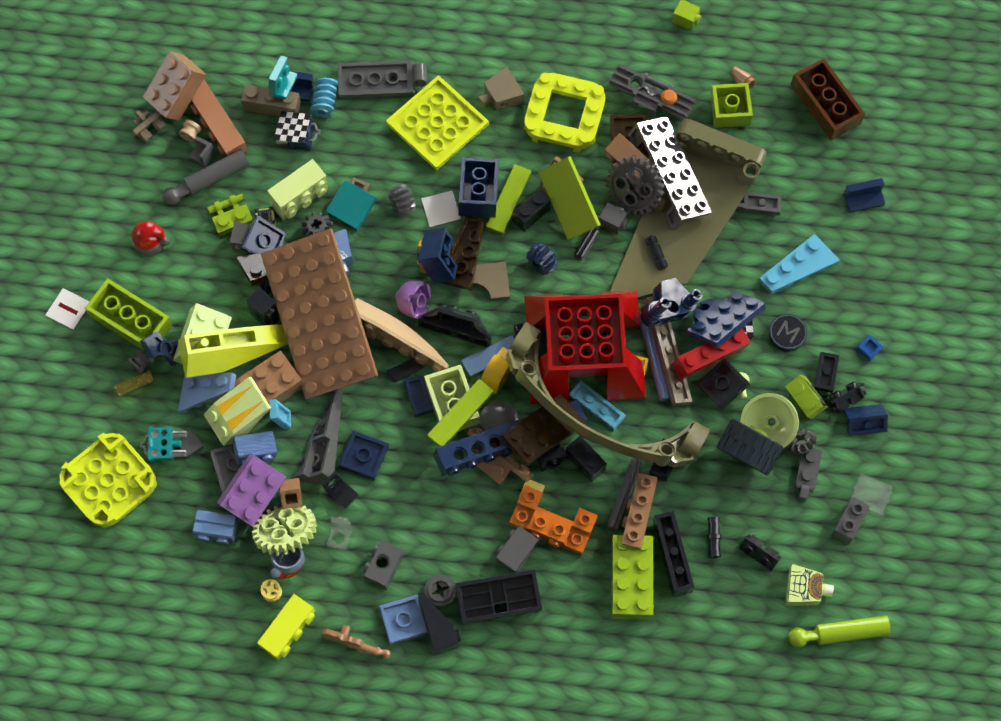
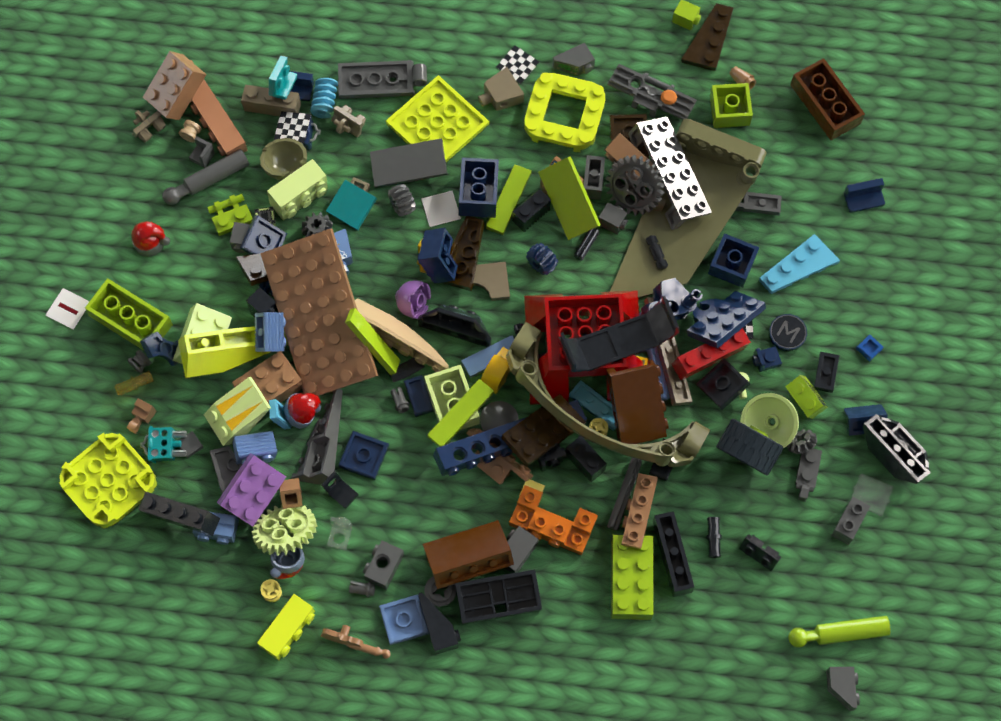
(141, 412): none -> medium nougat piece
(179, 513): none -> black brick
(203, 389): medium blue wing -> none
(270, 332): none -> medium blue brick
(283, 157): none -> olive cylinder
(301, 409): none -> red piece
(347, 122): none -> dark tan hips
(362, 588): none -> dark grey pin
(373, 341): none -> lime tile
(400, 401): none -> dark grey pin
(408, 163): none -> dark grey tile
(468, 554): none -> reddish brown panel
(518, 63): none -> sticker
(575, 61): none -> dark grey slope
(594, 176): none -> dark grey brick
(599, 424): none -> light yellow wheel
(620, 339): none -> black windscreen
(637, 403): none -> reddish brown panel
(708, 43): none -> dark brown wing
(733, 260): none -> dark blue brick
(766, 359): none -> dark blue bracket
(806, 587): yellowish green torso -> none
(839, 399): black hinge -> none
(842, 685): none -> dark grey slope
(896, 449): none -> black wedge

